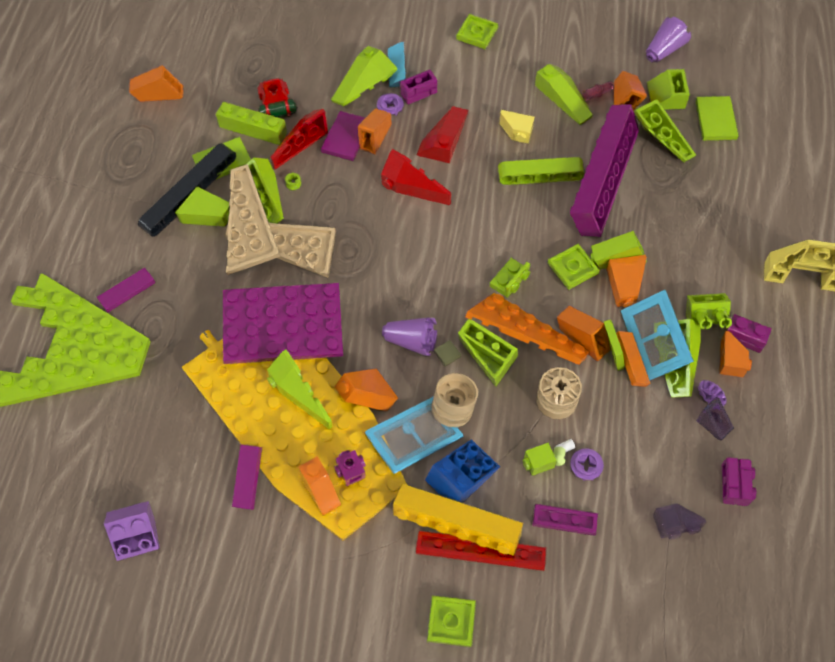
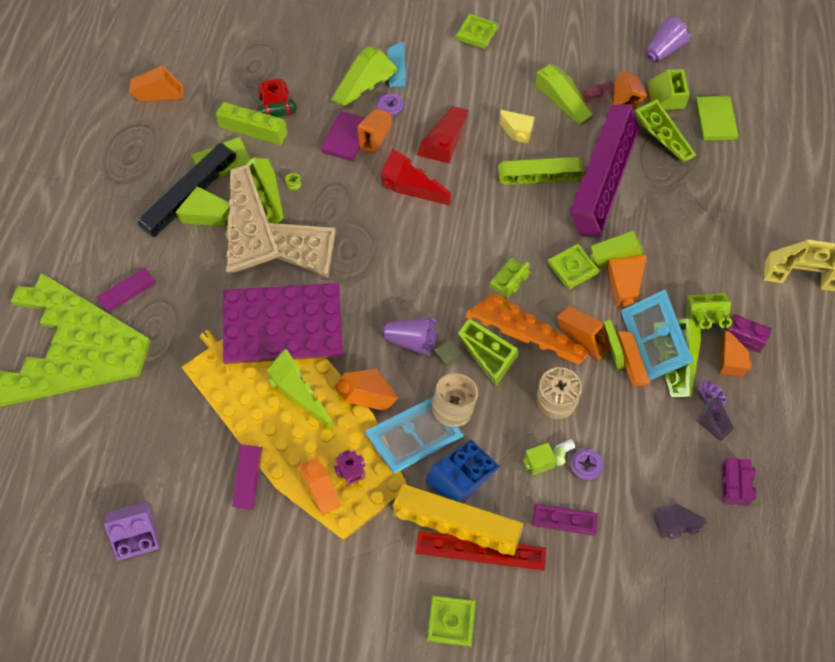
(305, 133): red wedge -> none
(418, 87): magenta brick -> none

